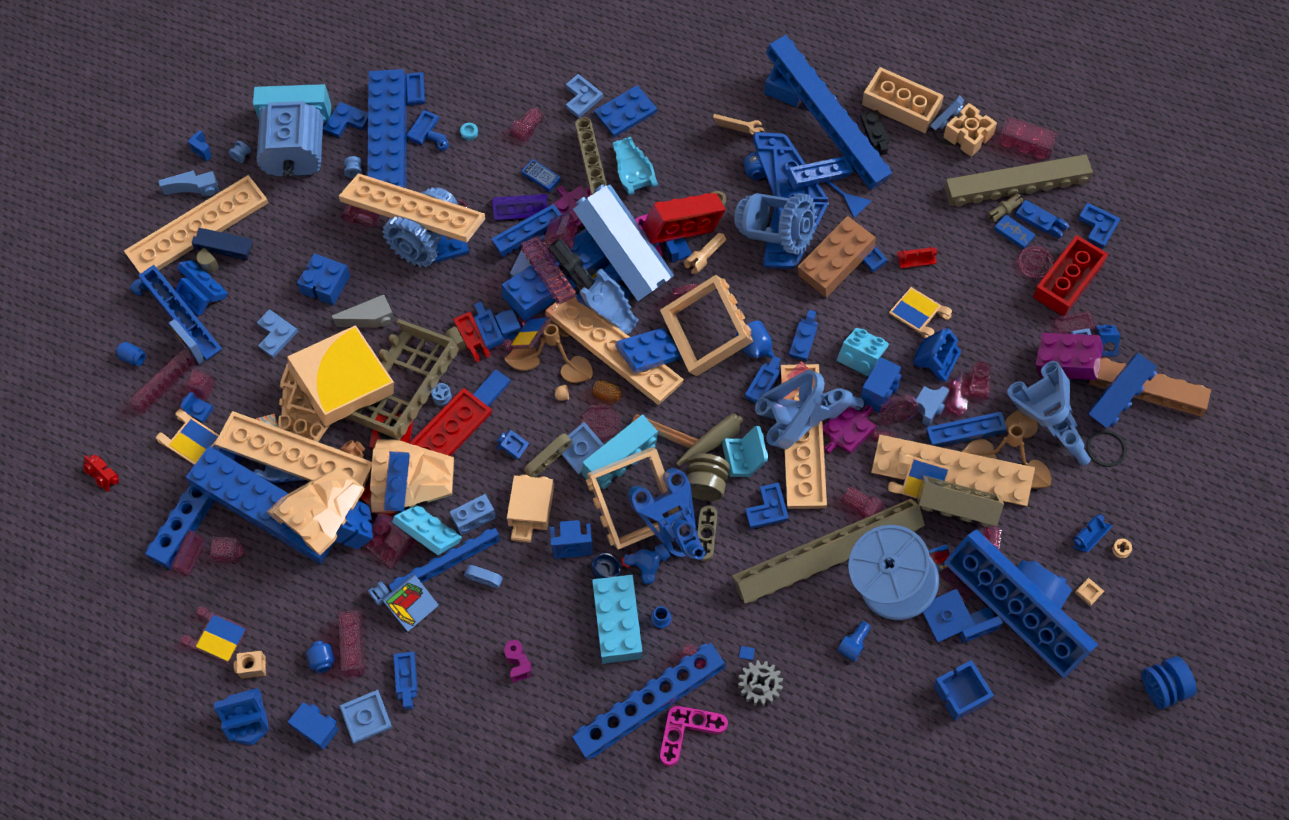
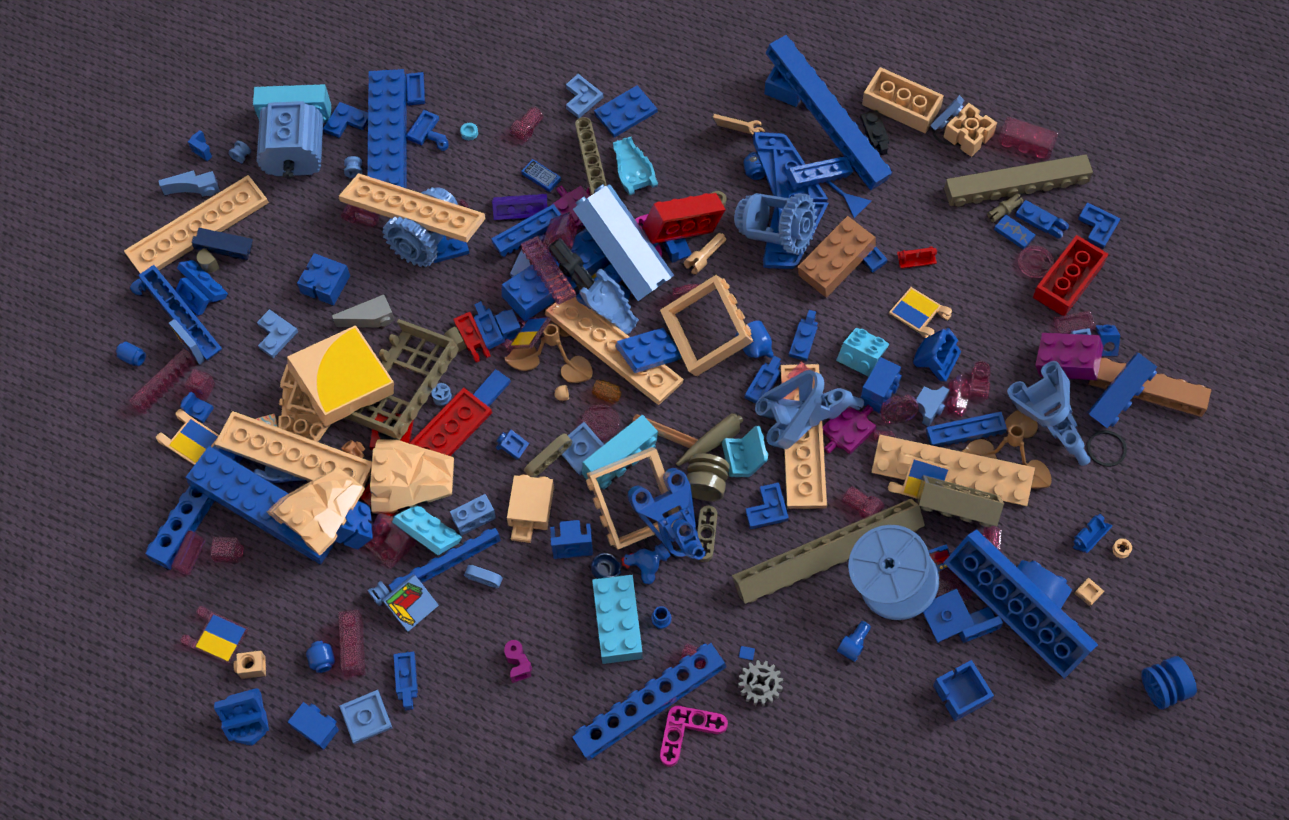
(94, 467): red hinge -> none
(396, 481): blue plate -> none

